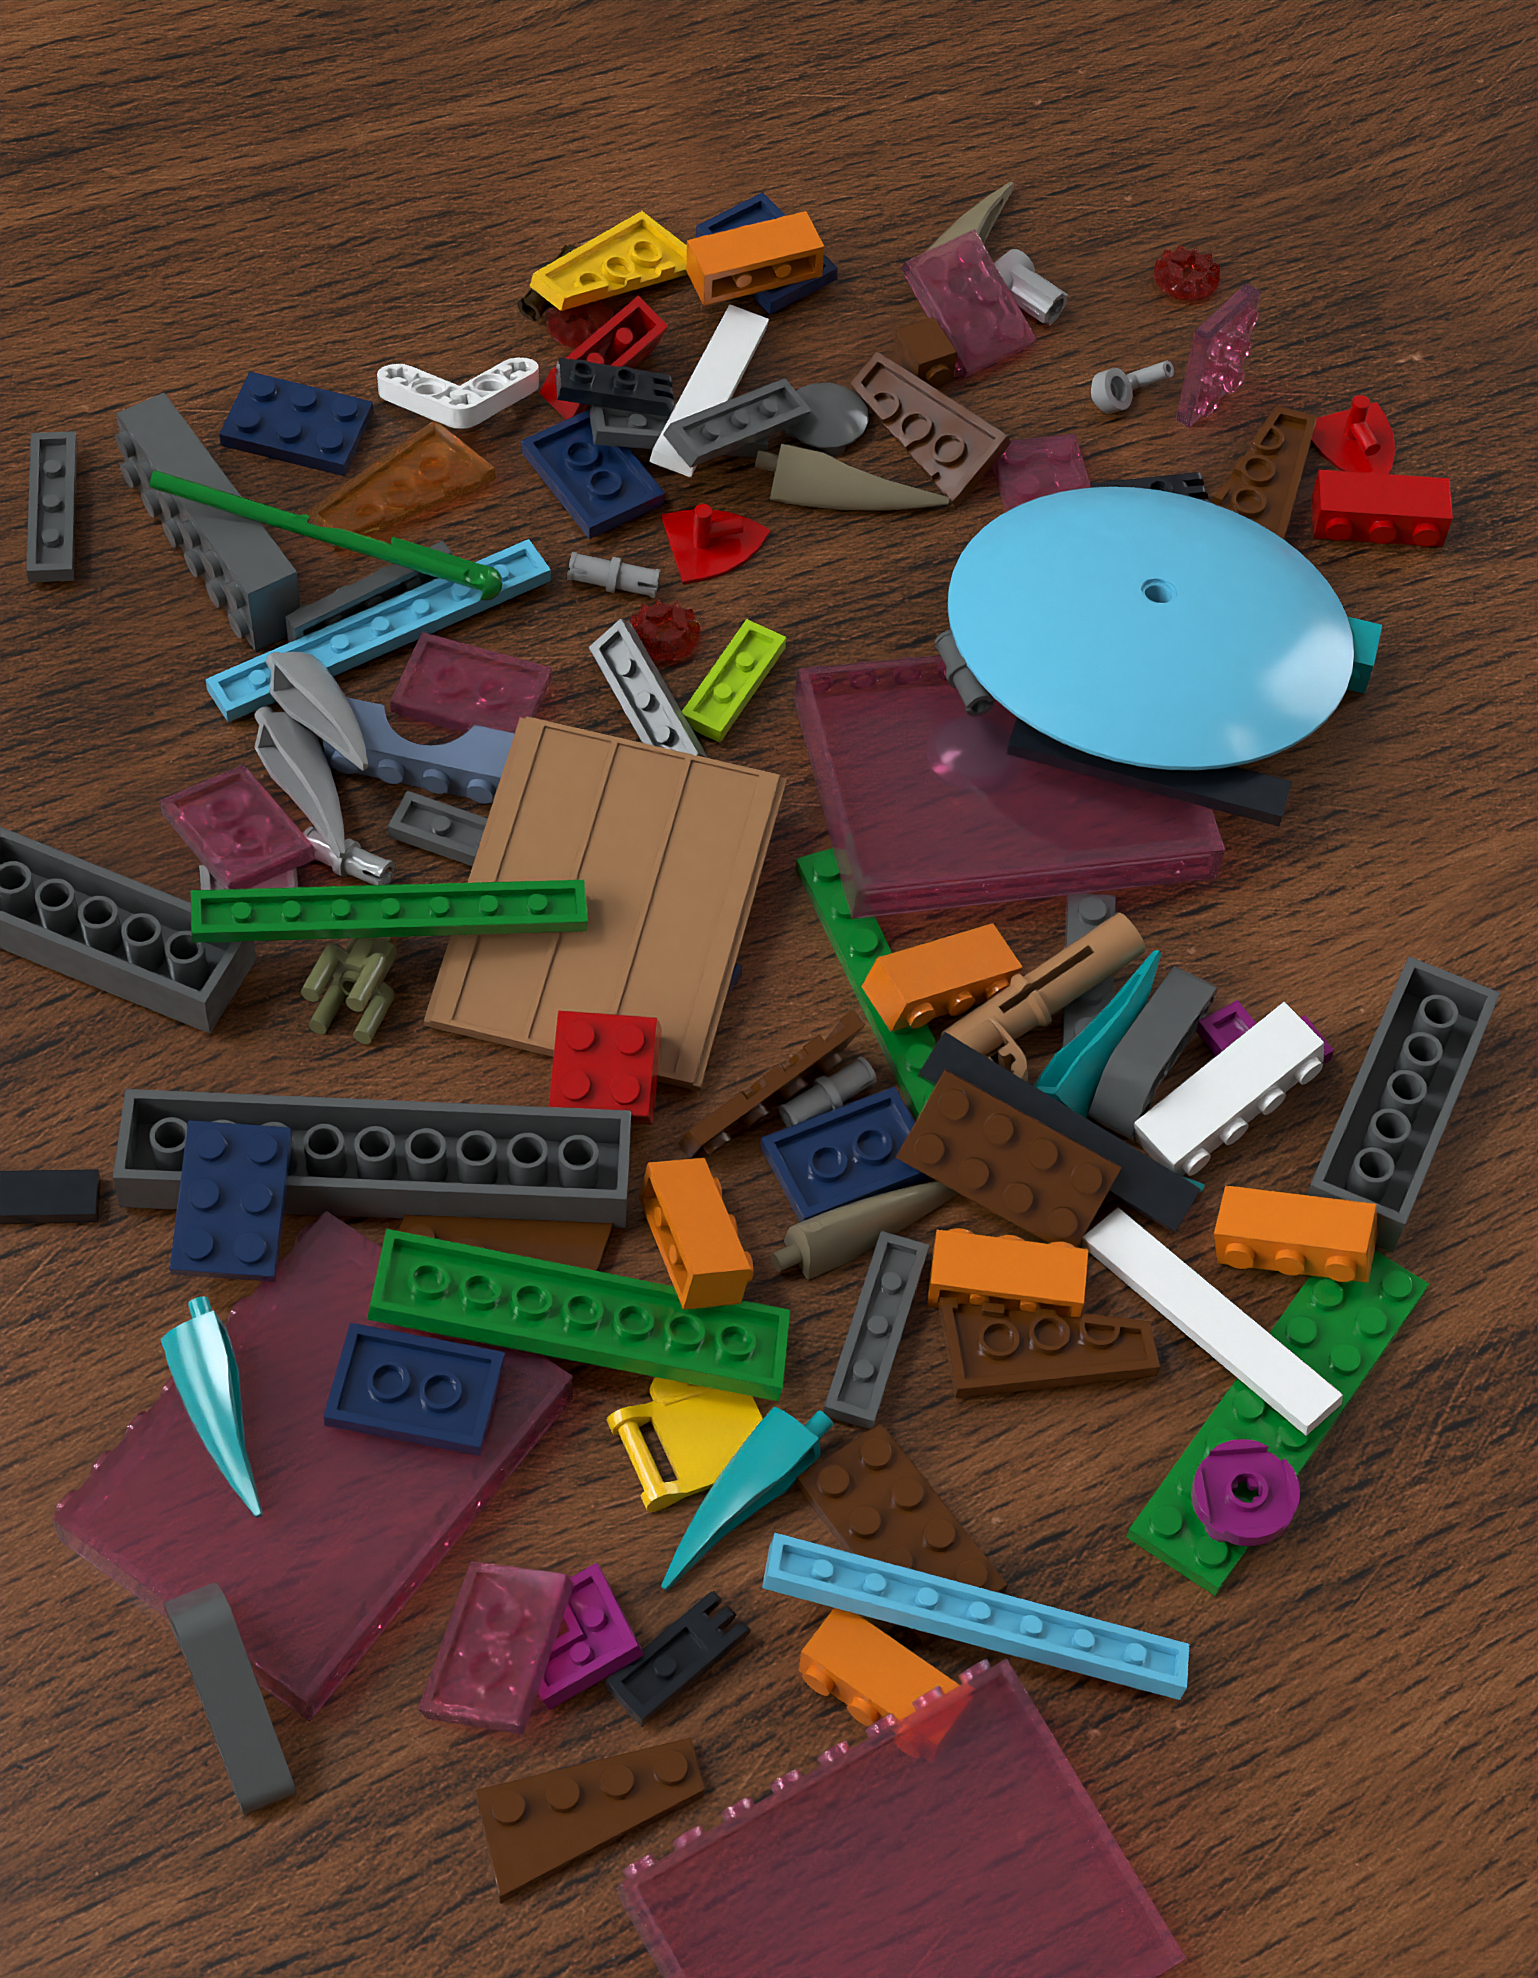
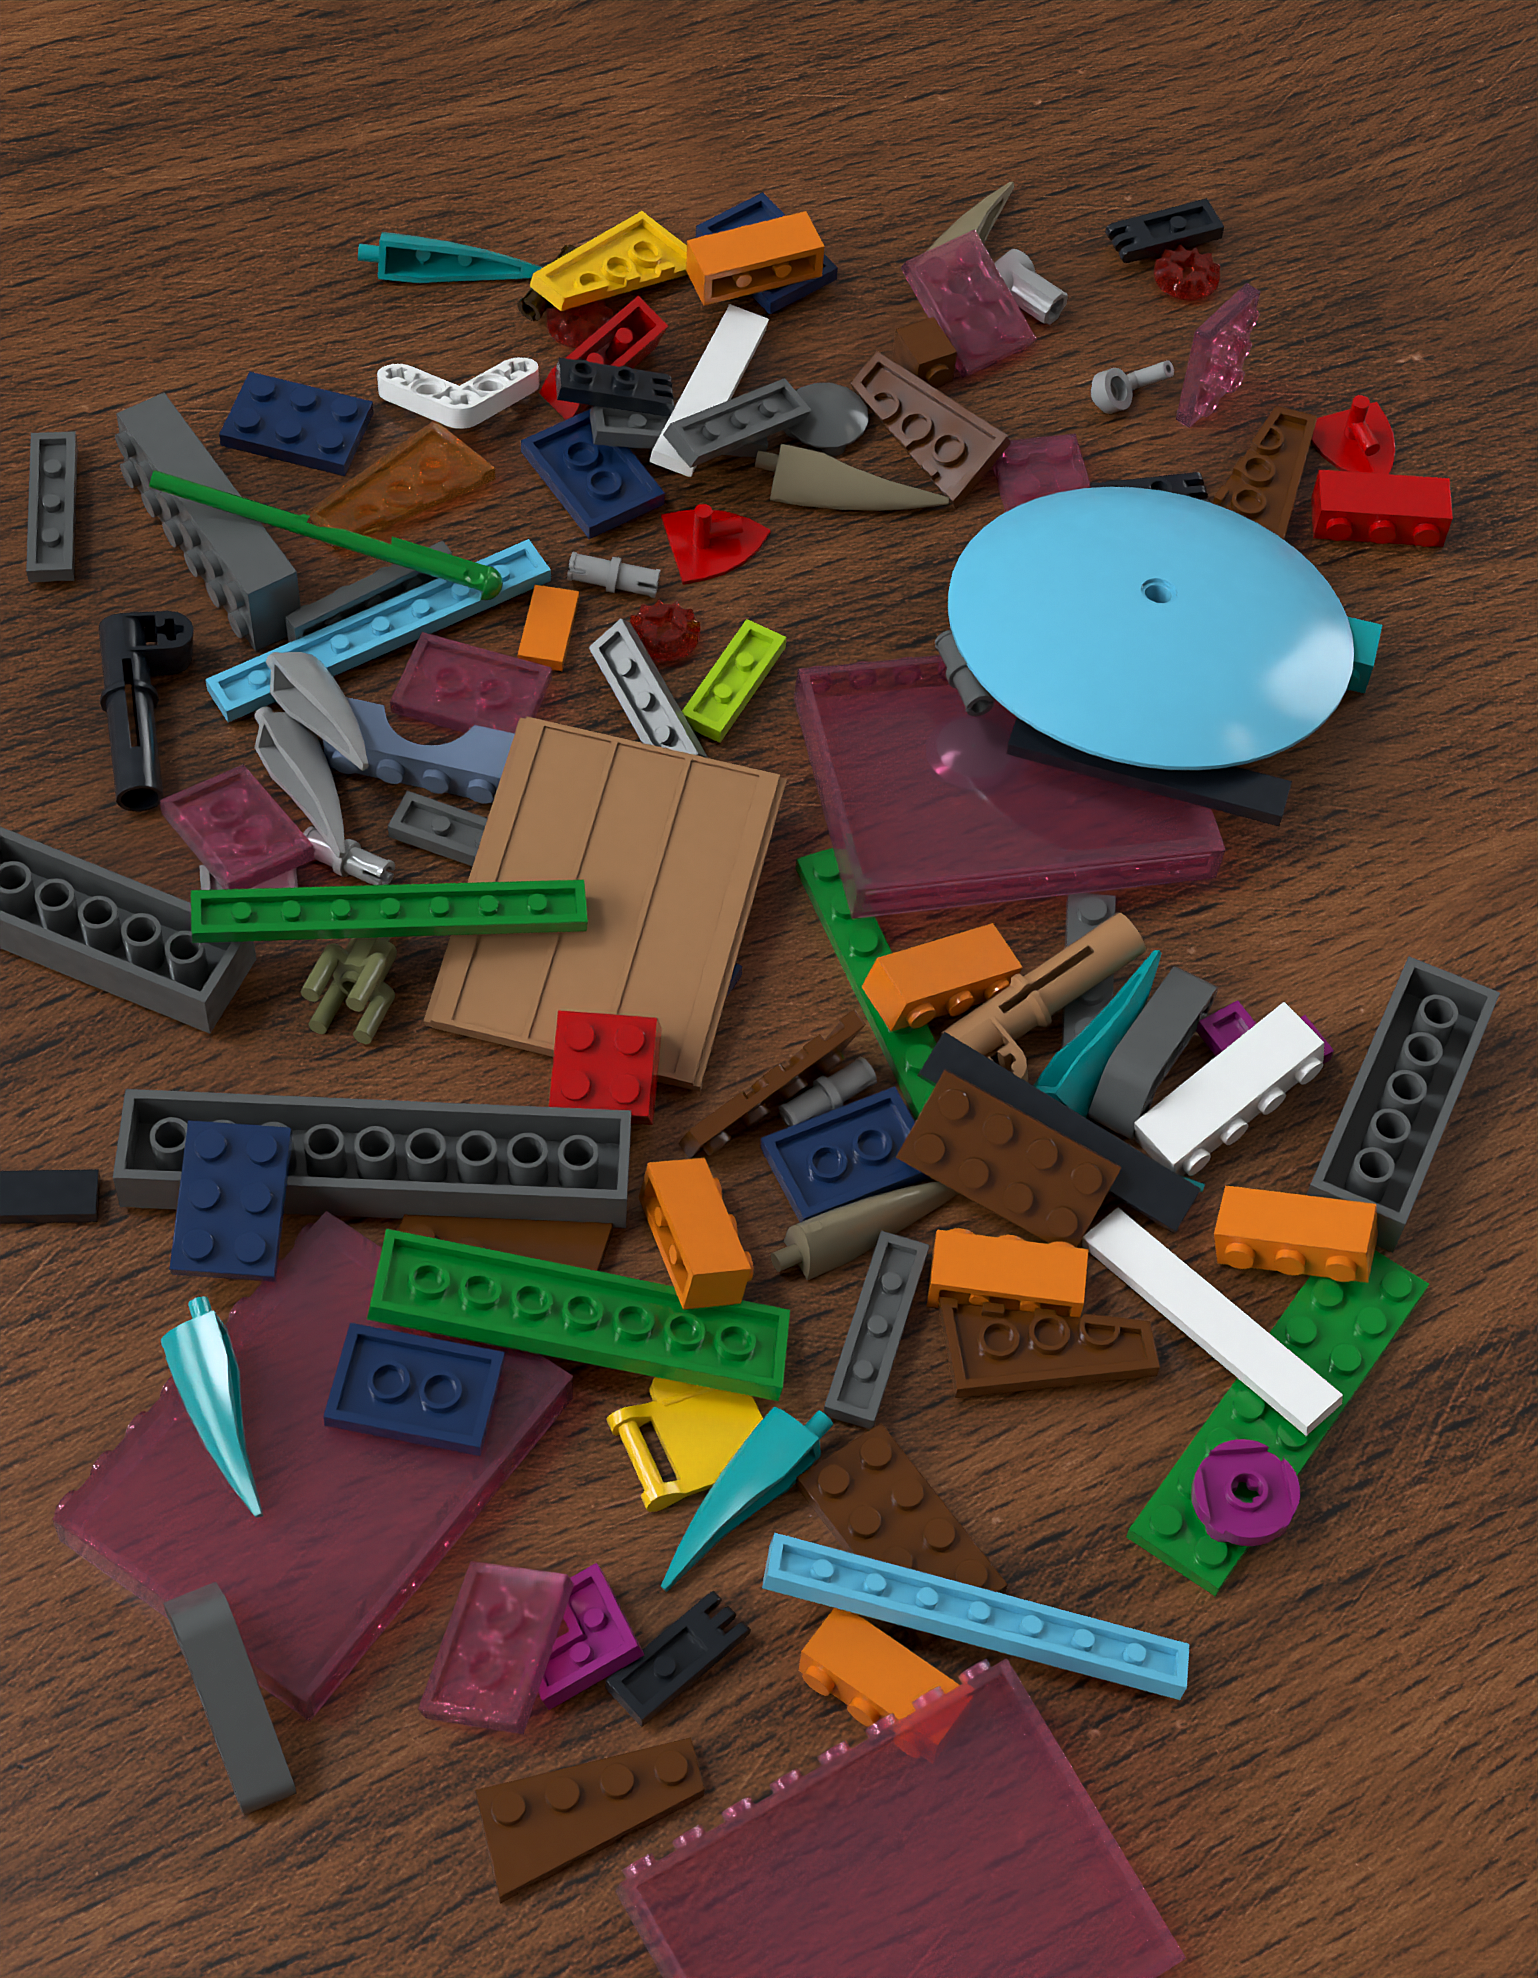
(131, 662): none -> black piece
(435, 260): none -> teal piece
(549, 626): none -> orange tile
(1165, 229): none -> black hinge

